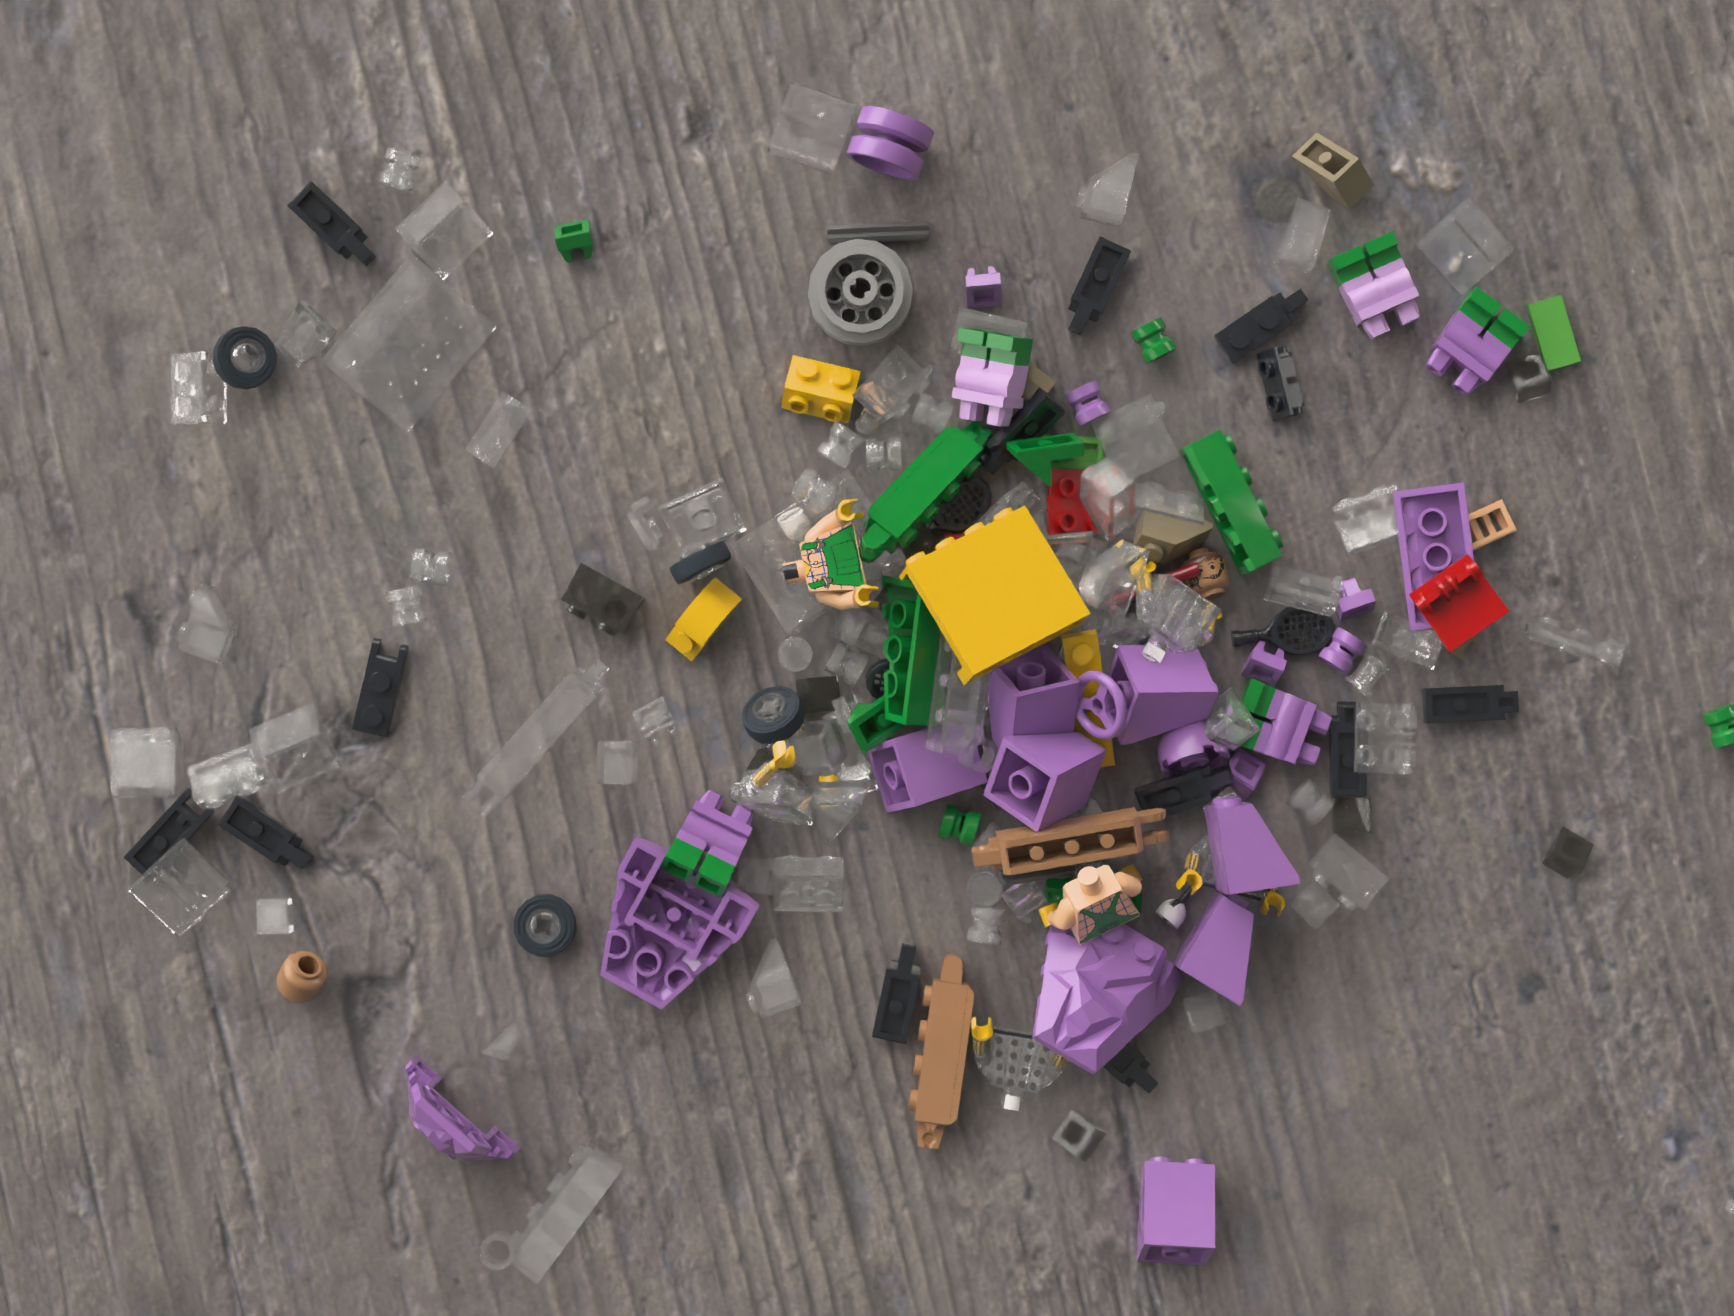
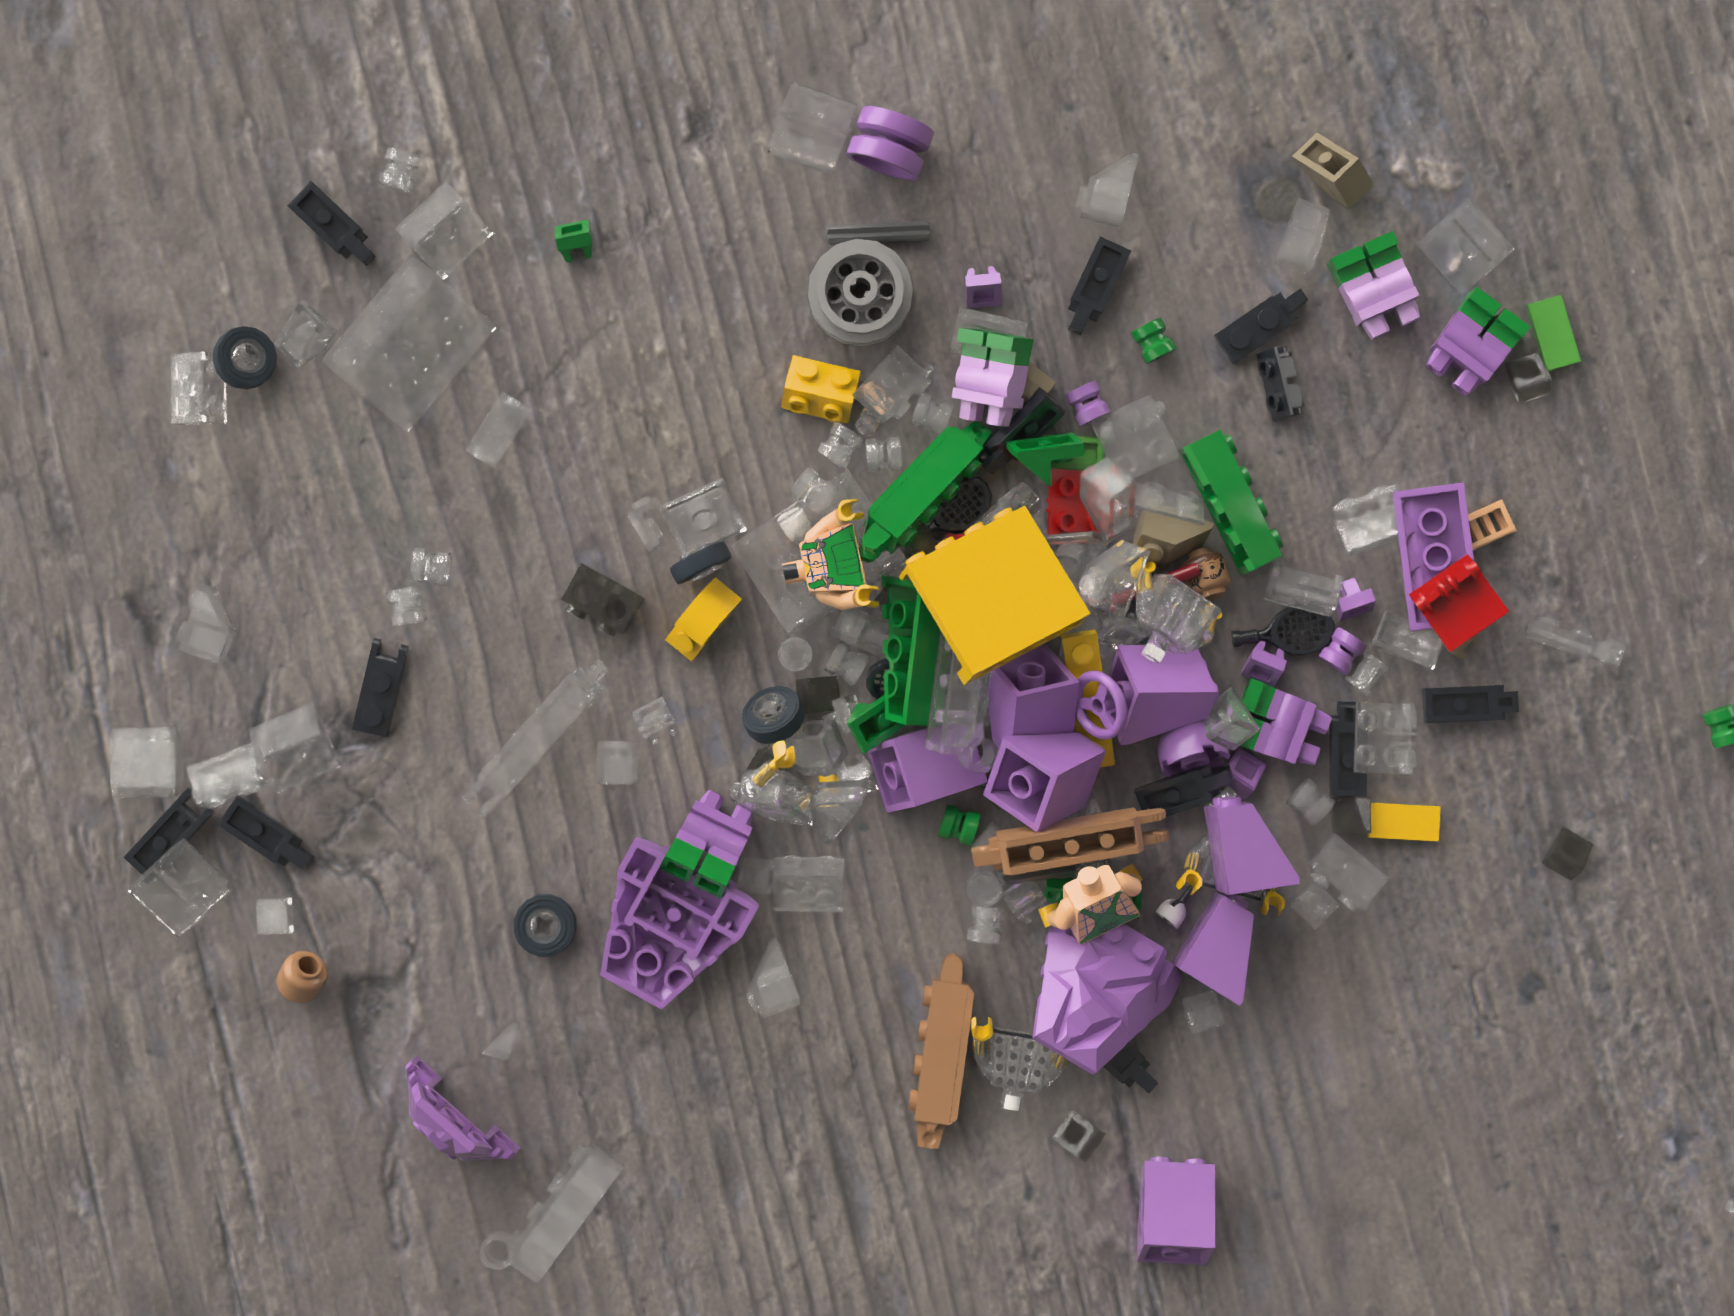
(898, 997): black hinge -> none
(1405, 822): none -> yellow tile

